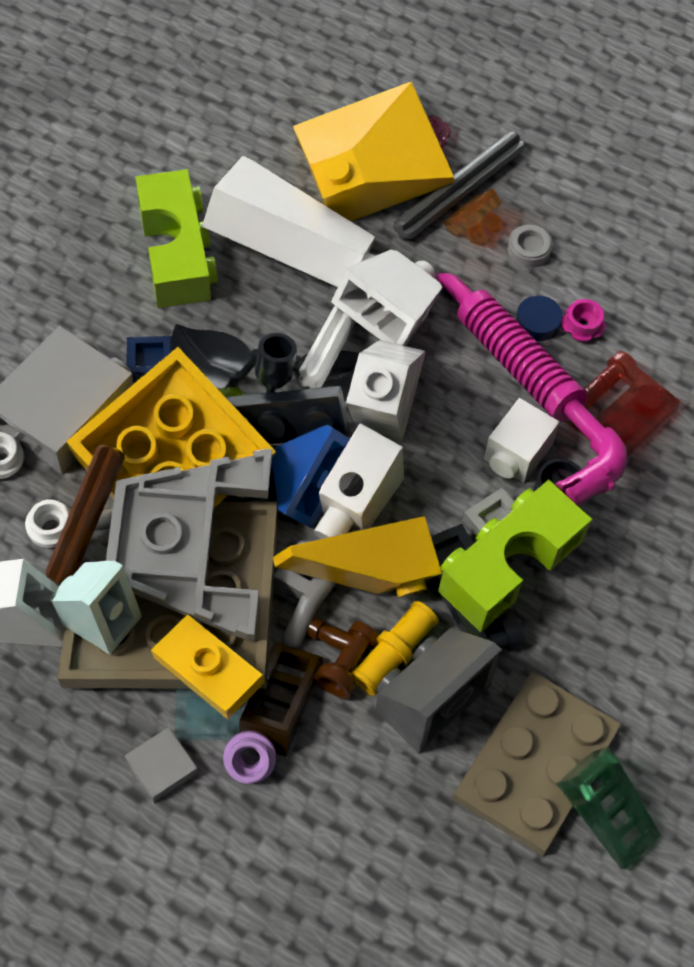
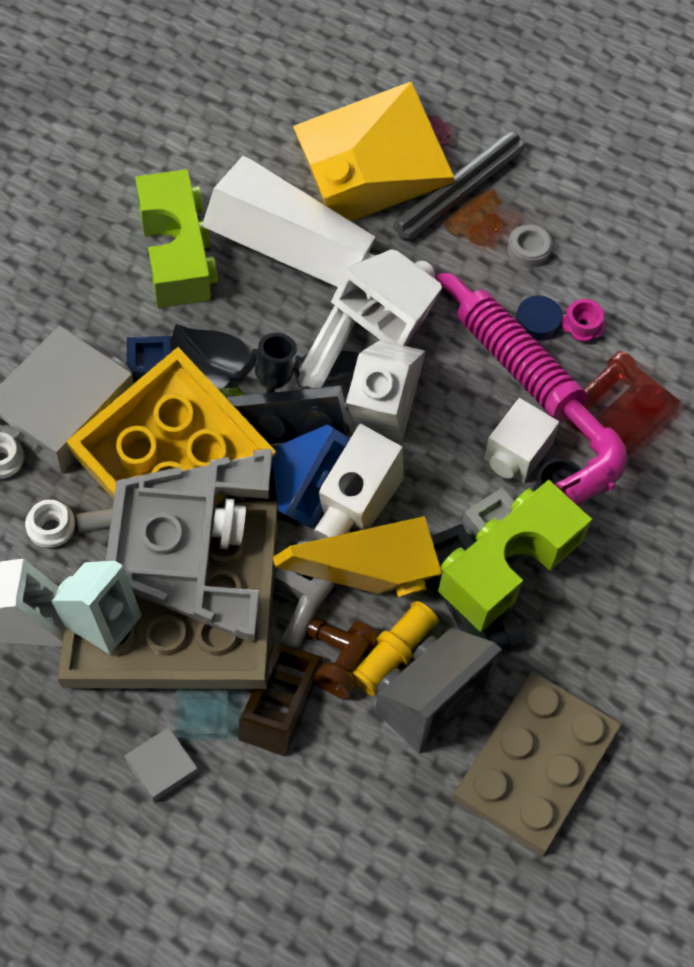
(85, 513): reddish brown axle -> none
(208, 666): yellow plate -> none
(228, 524): none -> white plate
(245, 772): lavender plate -> none
(615, 781): clear green slope -> none

